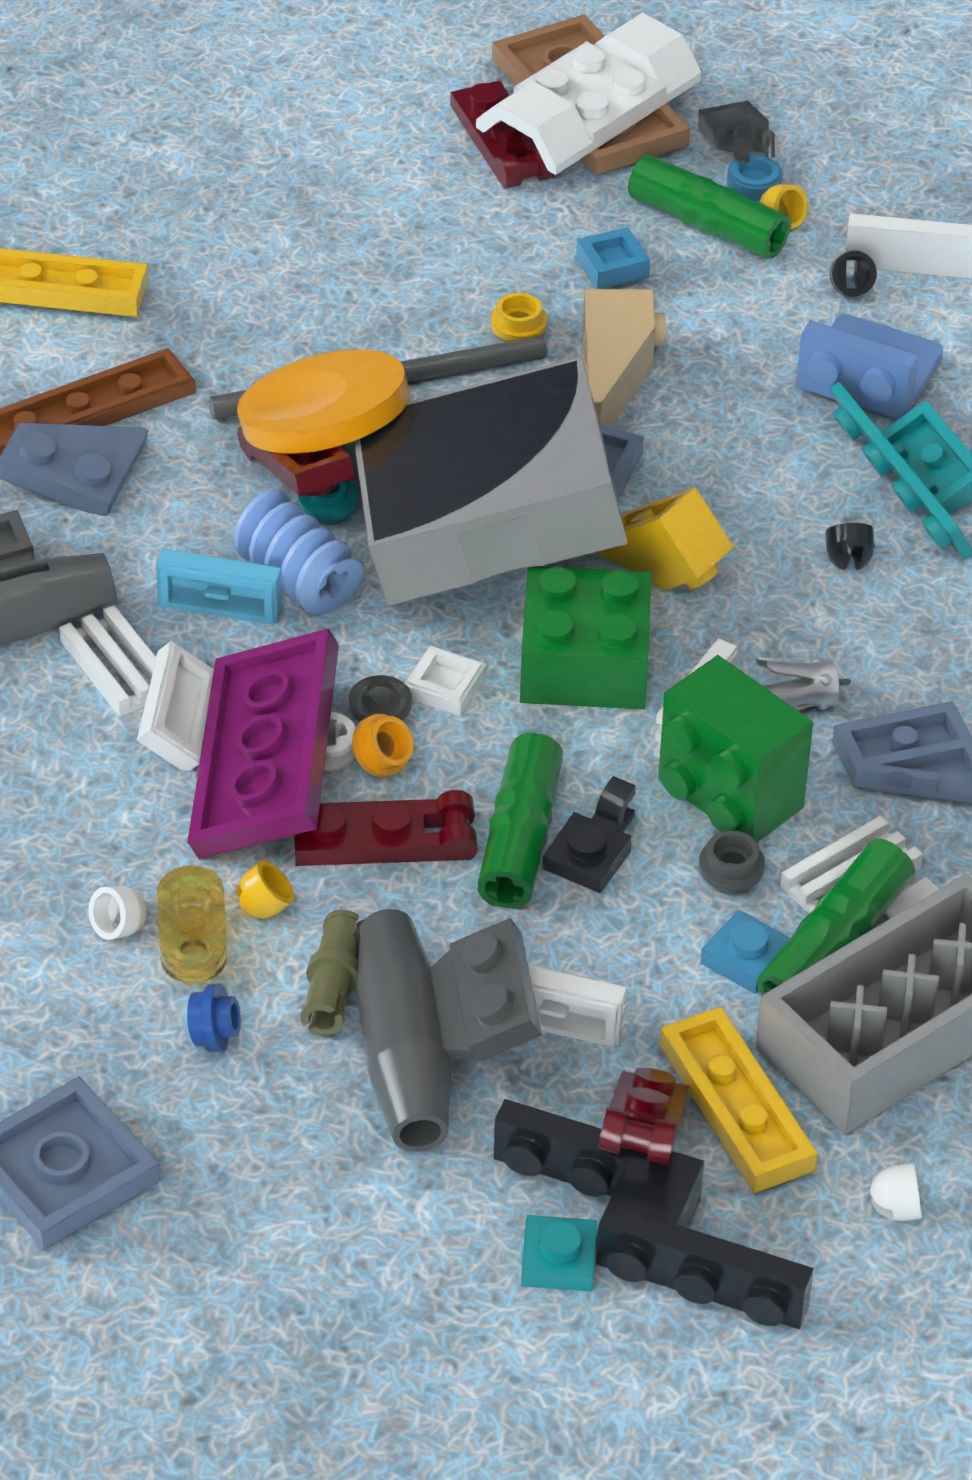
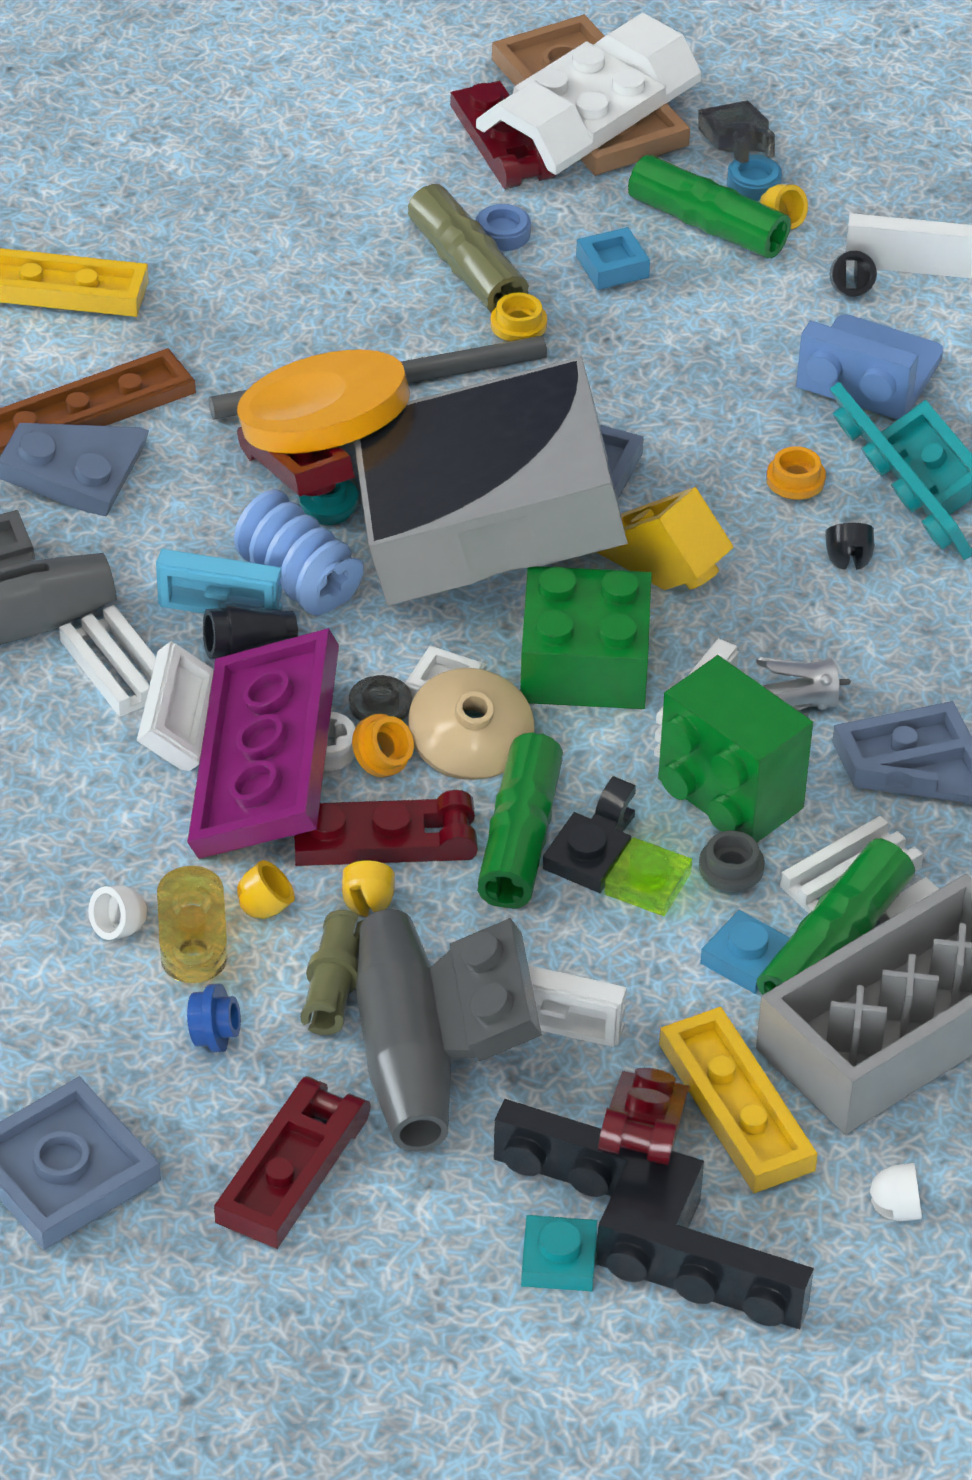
(244, 627): none -> black cone
(290, 1162): none -> dark red plate
(367, 886): none -> yellow hinge
(462, 744): none -> tan dish
(464, 245): none -> olive axle
(506, 225): none -> medium blue tile
(619, 345): tan slope -> none
(648, 876): none -> clear neon green plate
(796, 473): none -> light orange plate

